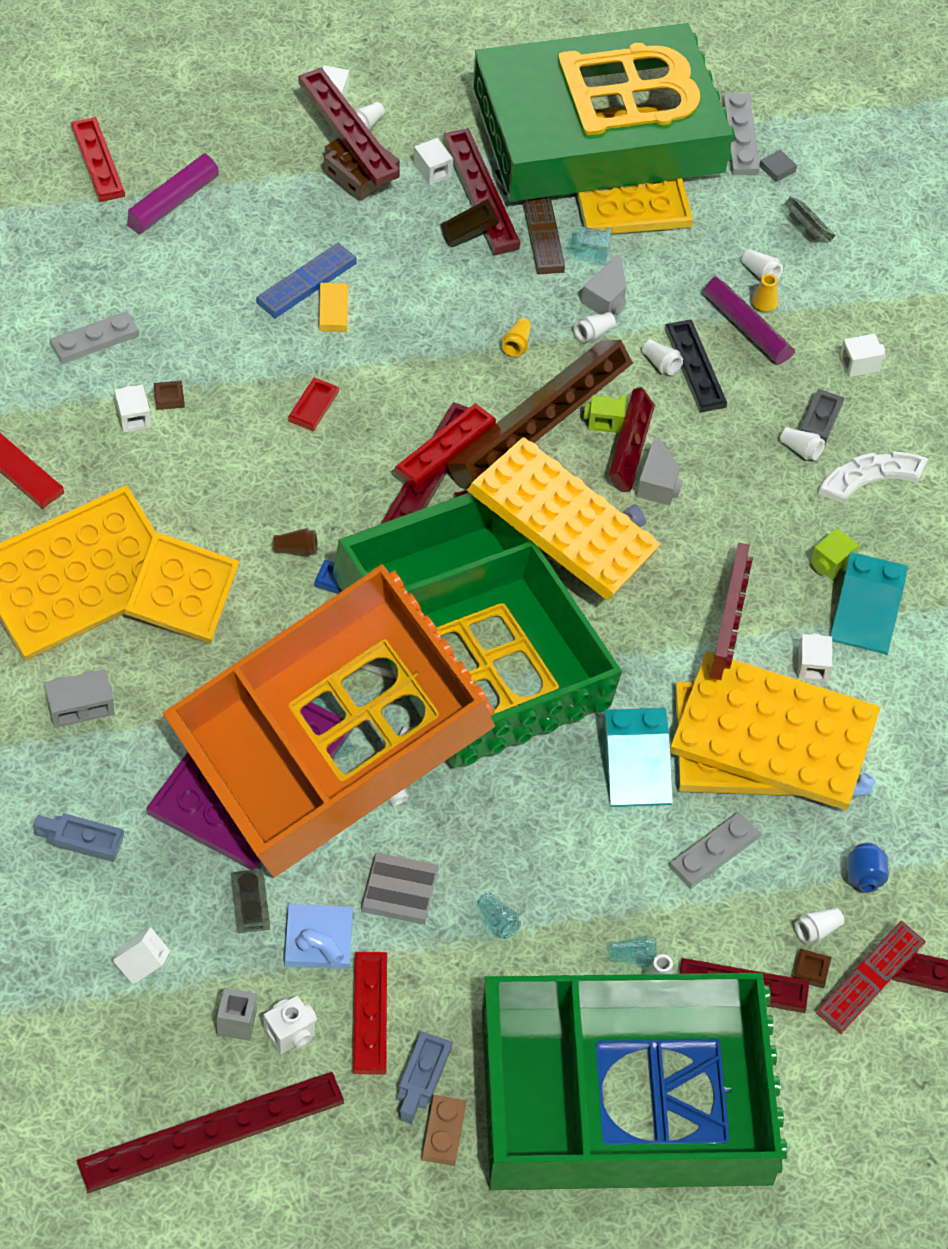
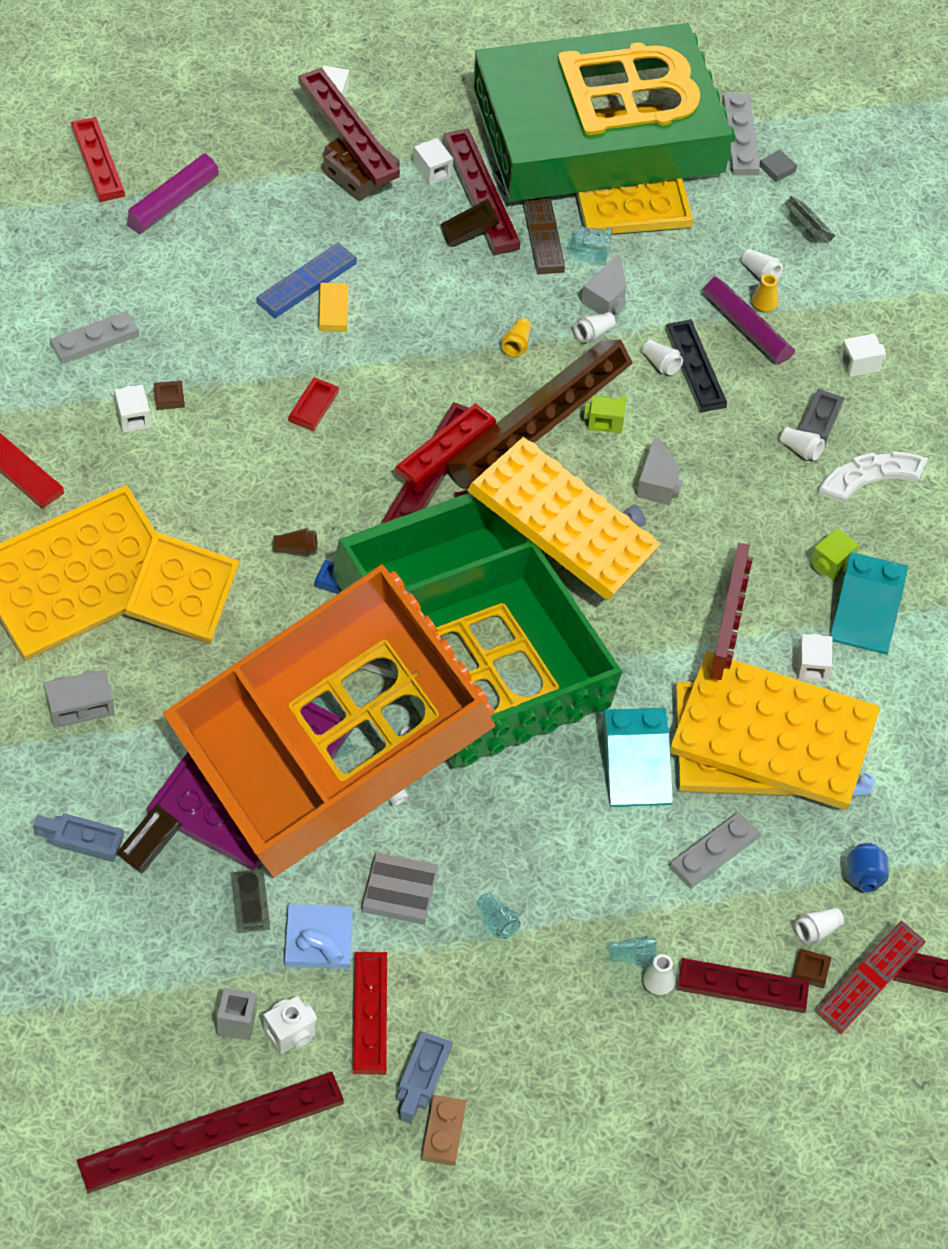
(141, 955): white panel -> none
(149, 838): none -> dark brown tile
(370, 114): white cone -> none
(560, 1036): green panel -> none
(631, 440): dark red tile -> none

